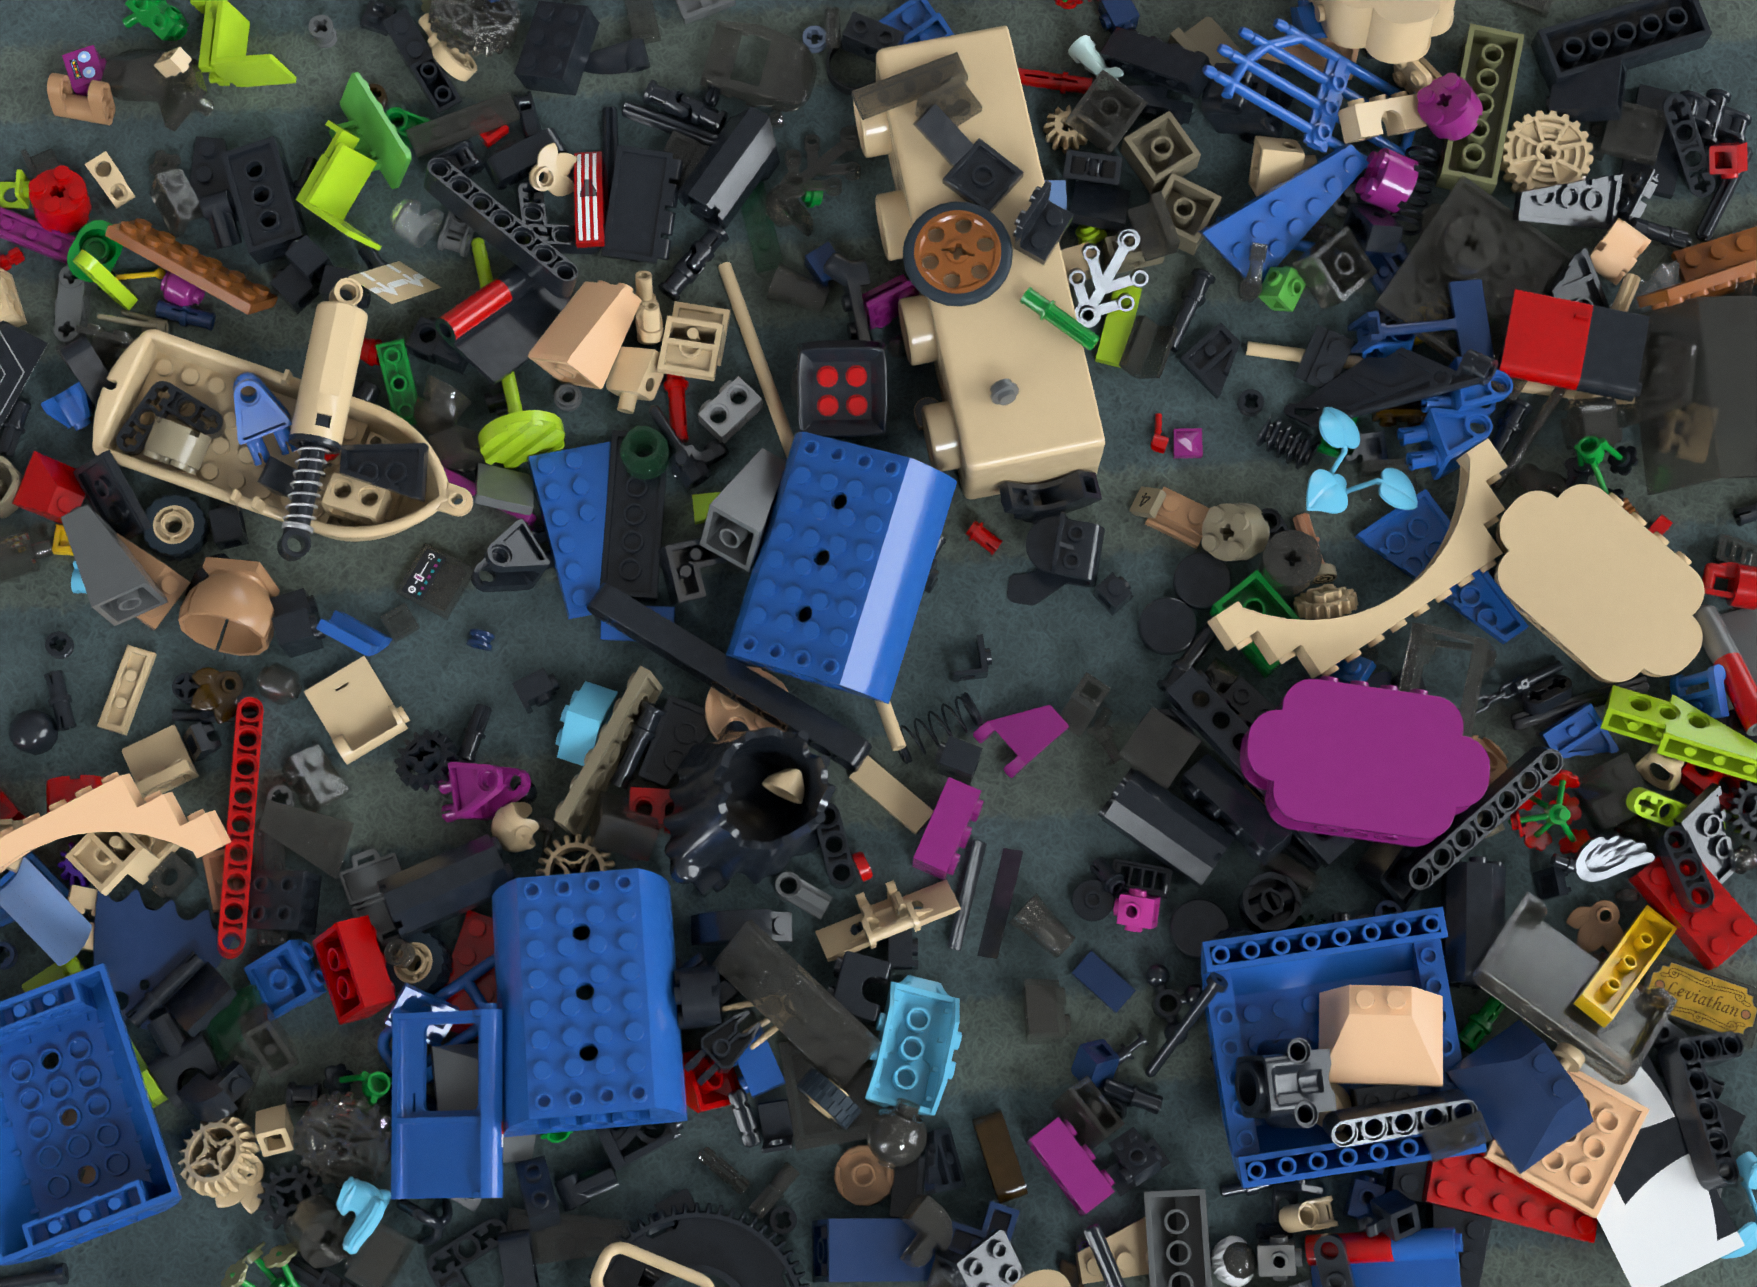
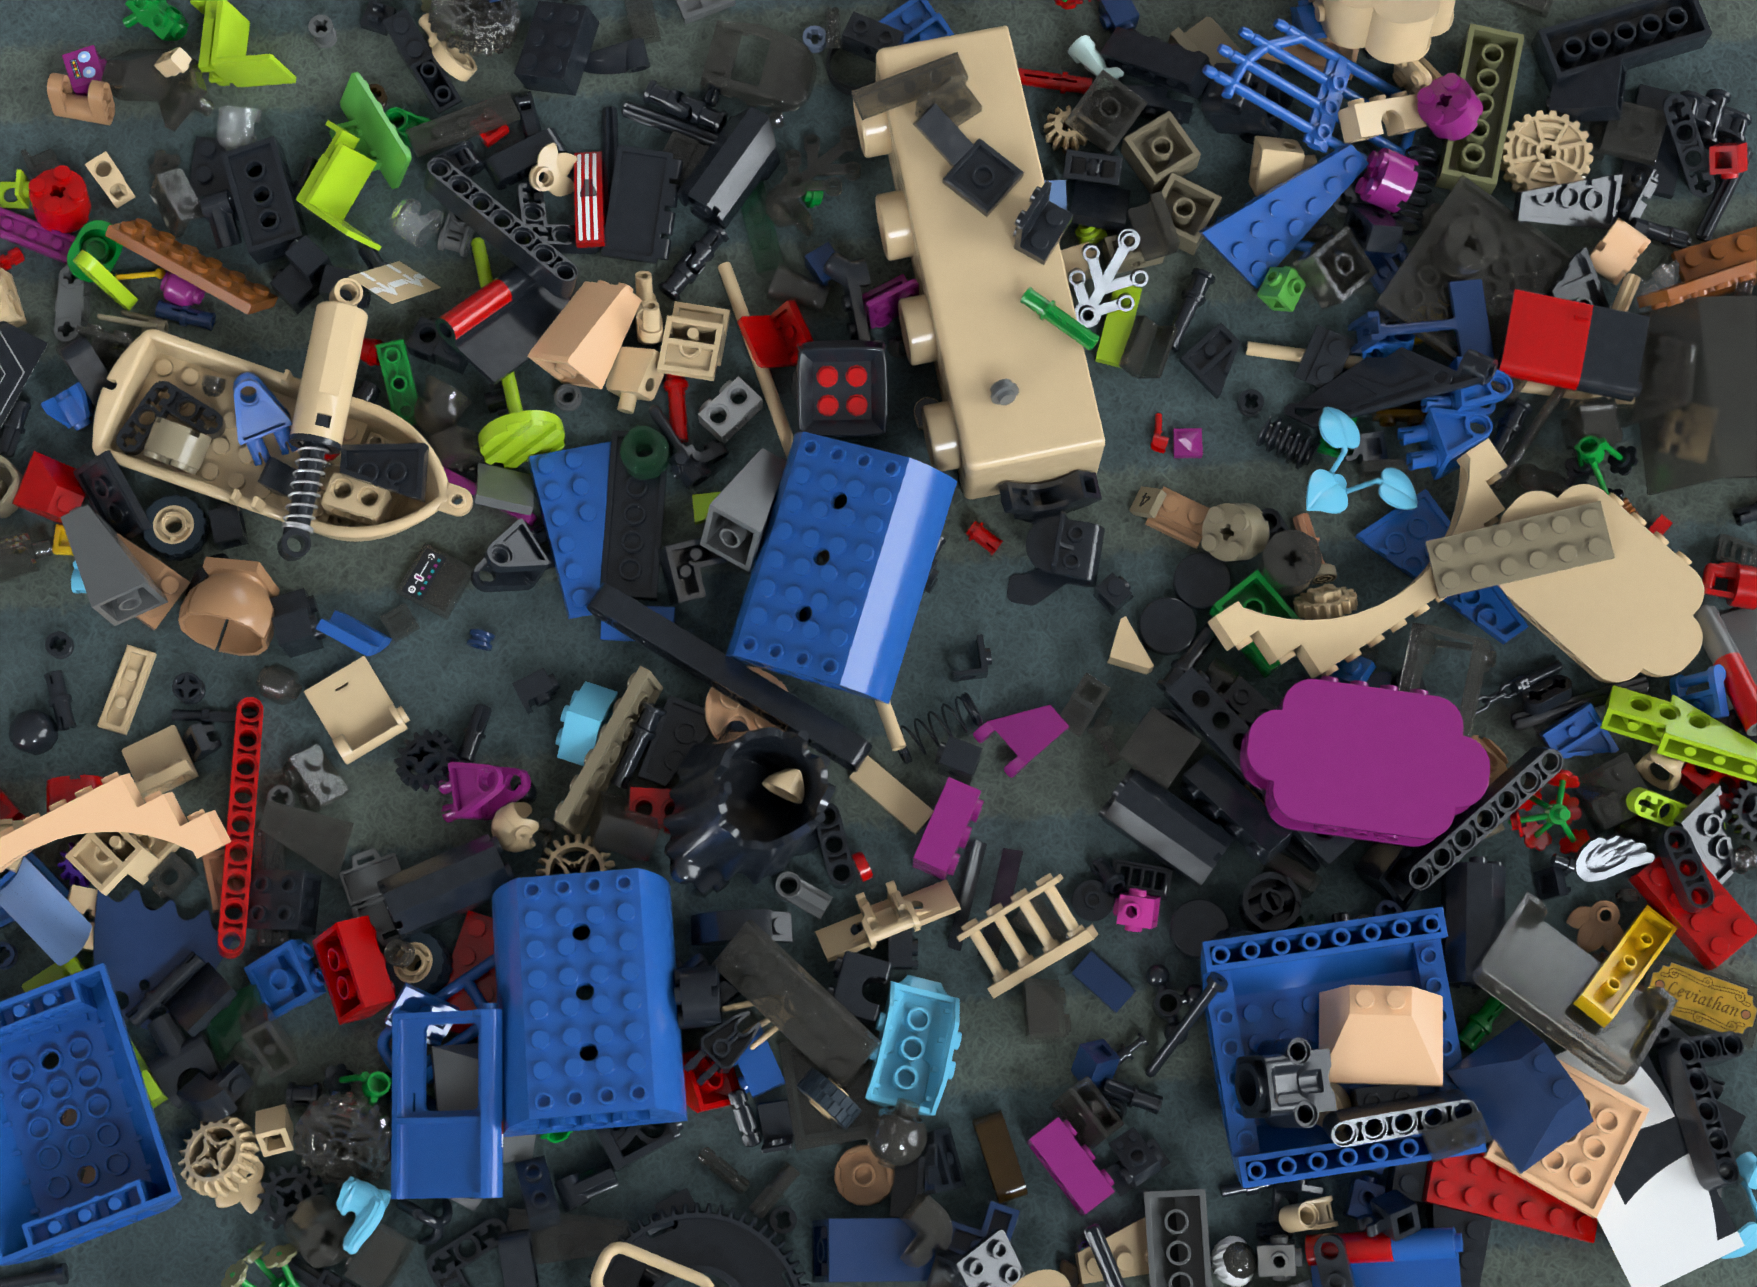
(213, 386): none -> clear smoke hinge
(213, 693): dark brown plate -> none
(236, 126): none -> clear helmet
(775, 336): none -> red bracket
(970, 289): wedge -> none
(1027, 963): none -> tan fence
(1128, 650): none -> tan slope
(1251, 285): clear smoke piece -> none
(1519, 549): none -> dark tan plate
(1569, 1057): tan tile -> none

